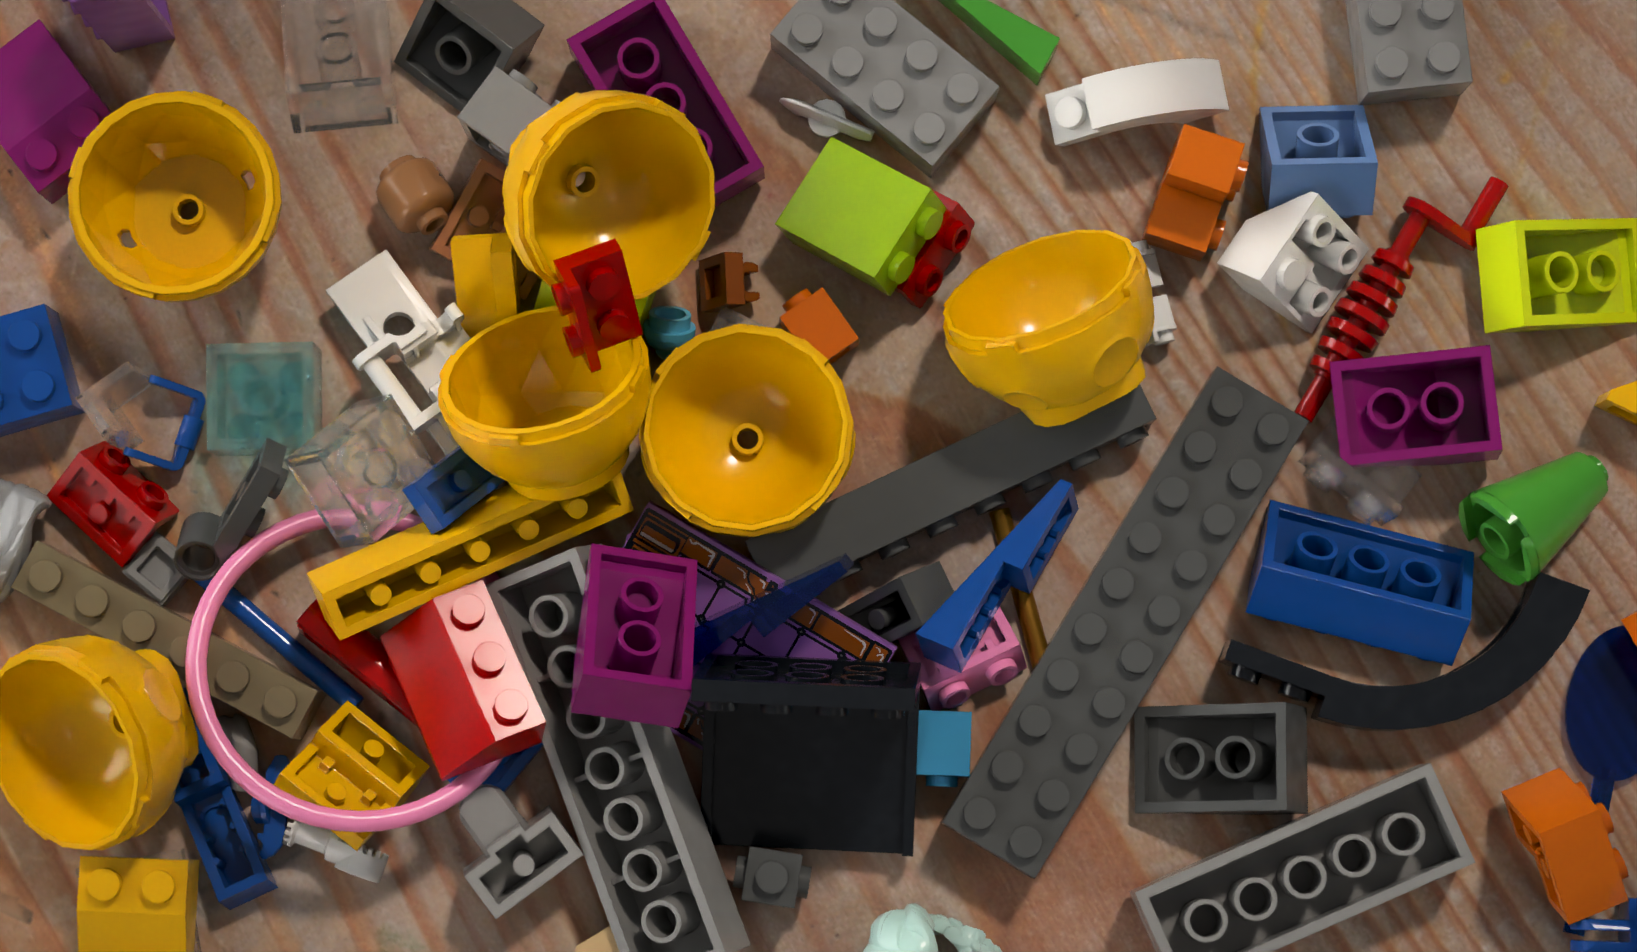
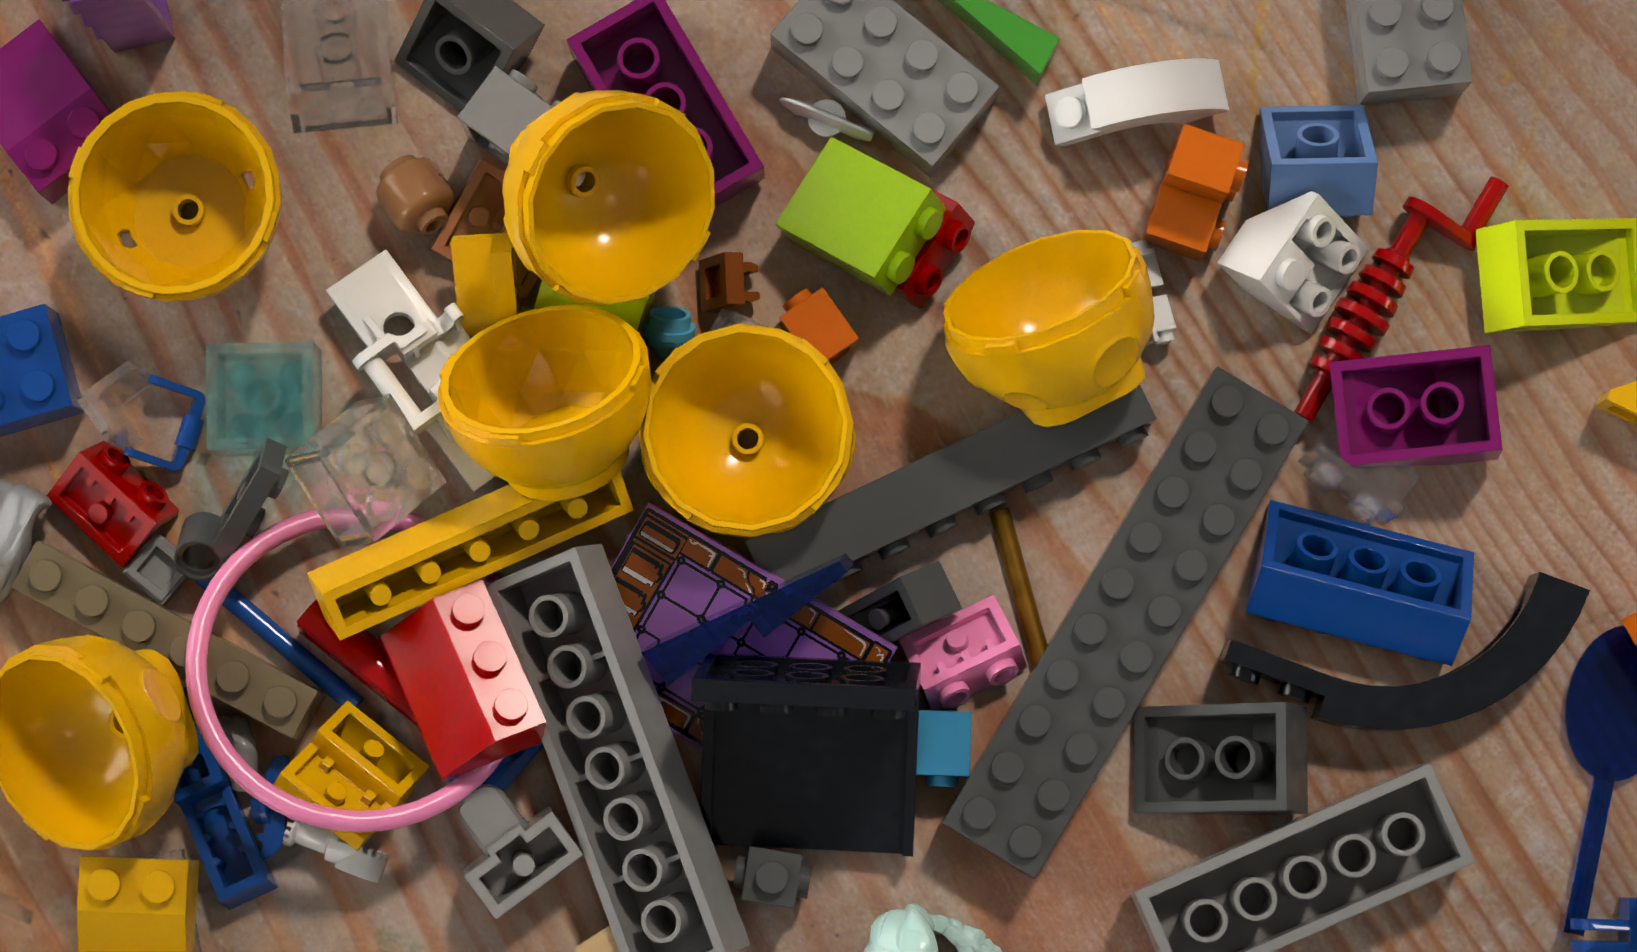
(449, 489): blue plate -> none
(597, 299): red bracket -> none
(635, 636): magenta slope -> none
(1016, 562): blue slope -> none
(1532, 514): bright green cone -> none
(1569, 844): orange brick -> none

